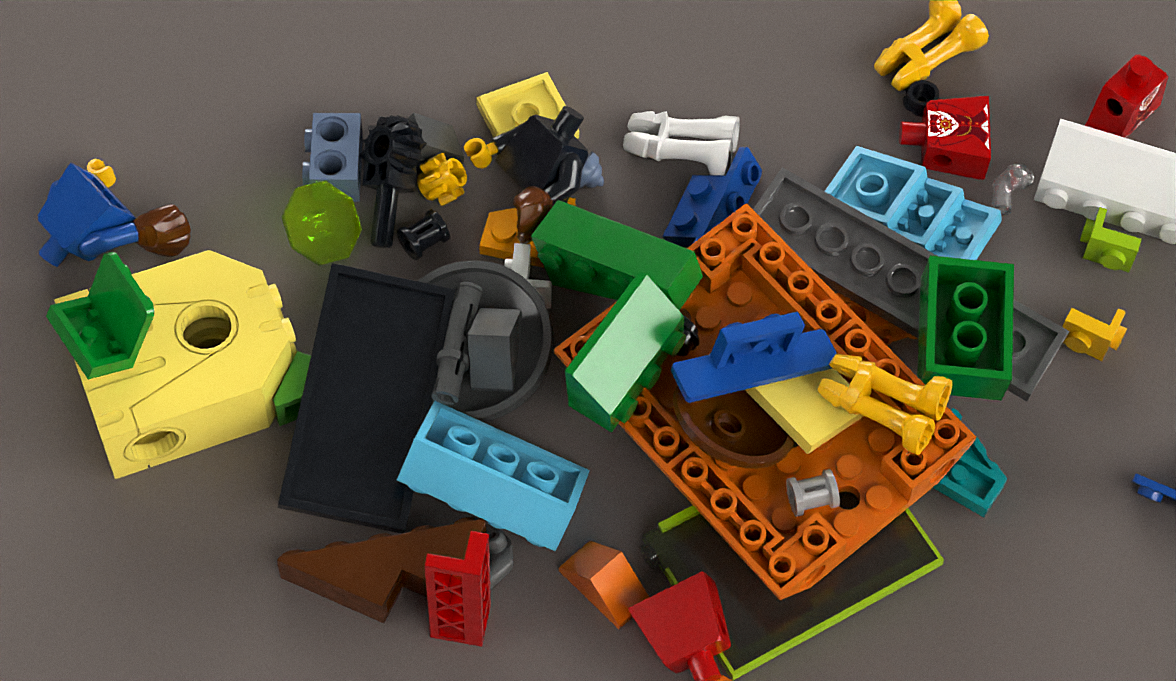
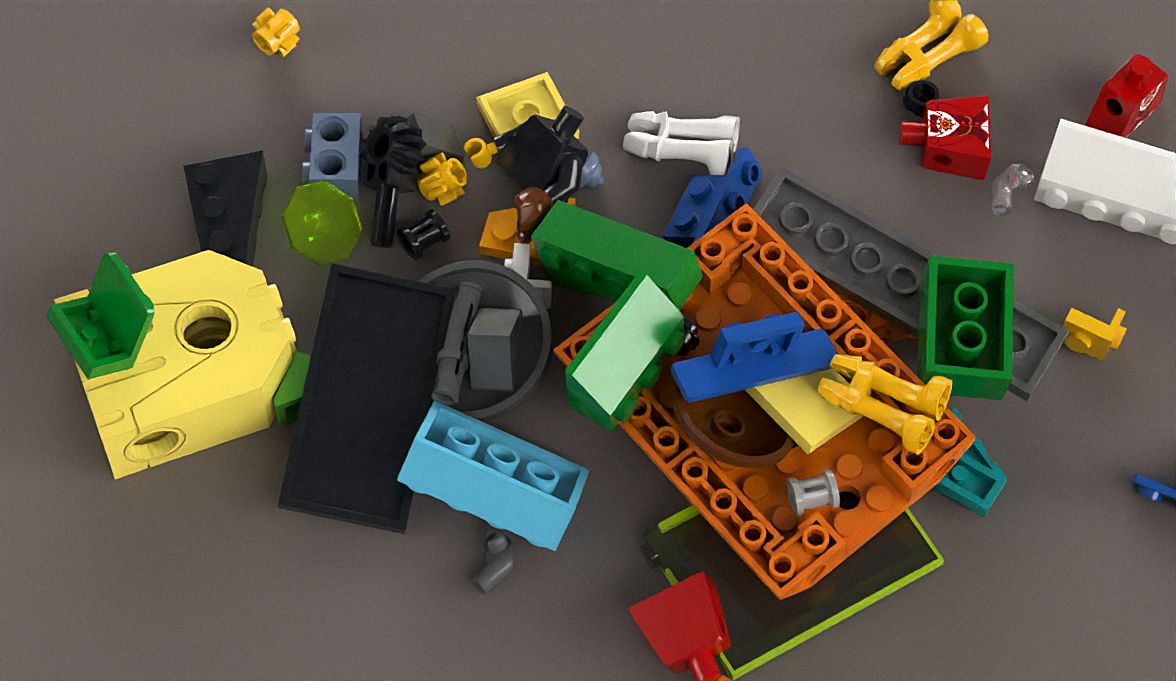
(92, 220): blue torso -> none
(228, 203): none -> black wedge
(275, 32): none -> yellow gear
(375, 571): reddish brown slope -> none
(470, 597): red fence -> none
(605, 580): orange slope -> none
(914, 205): medium azure slope -> none
(1108, 246): lime bracket -> none

